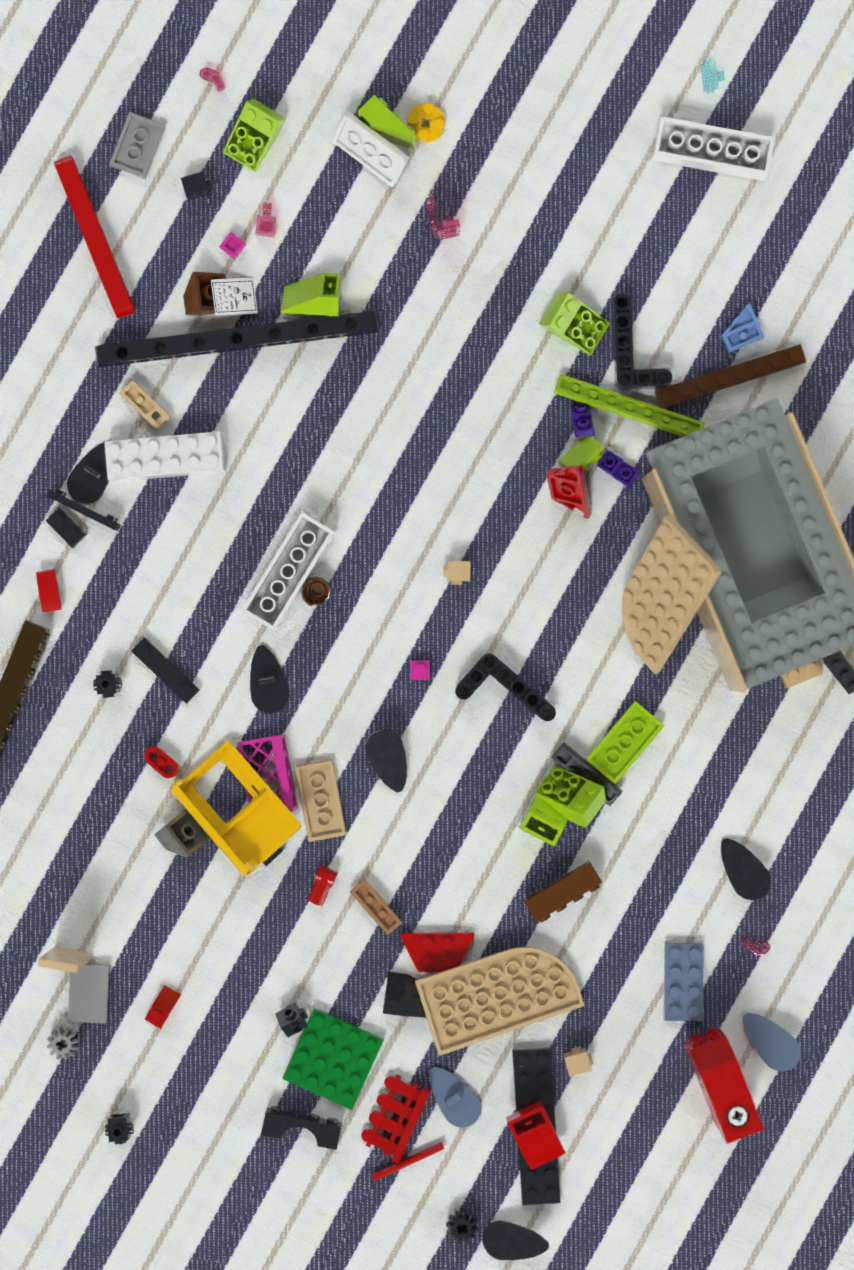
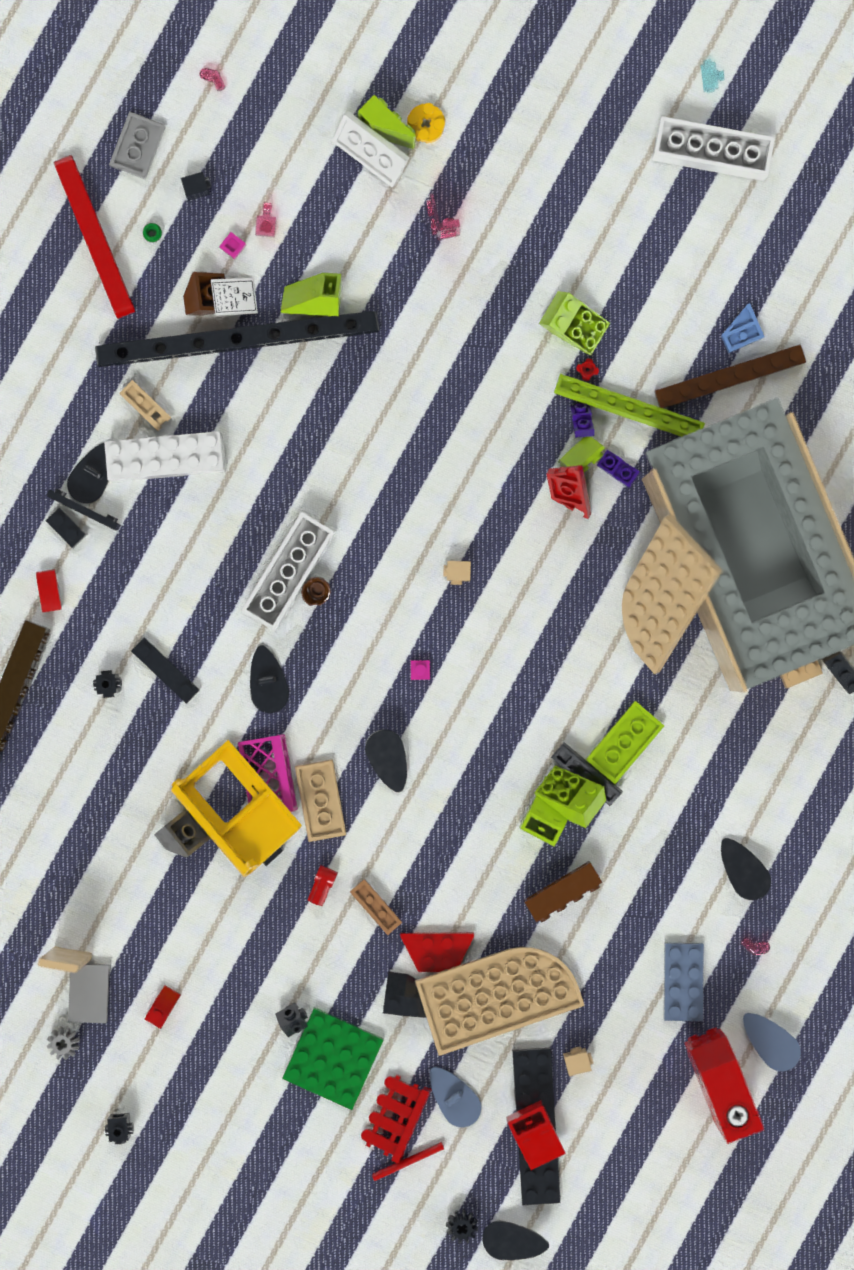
(152, 226): none -> green plate
(161, 762): red plate -> none
(254, 134): lime slope -> none
(325, 1130): black arch -> none
(508, 684): black beam -> none
(593, 370): none -> red plate
(627, 351): black beam -> none

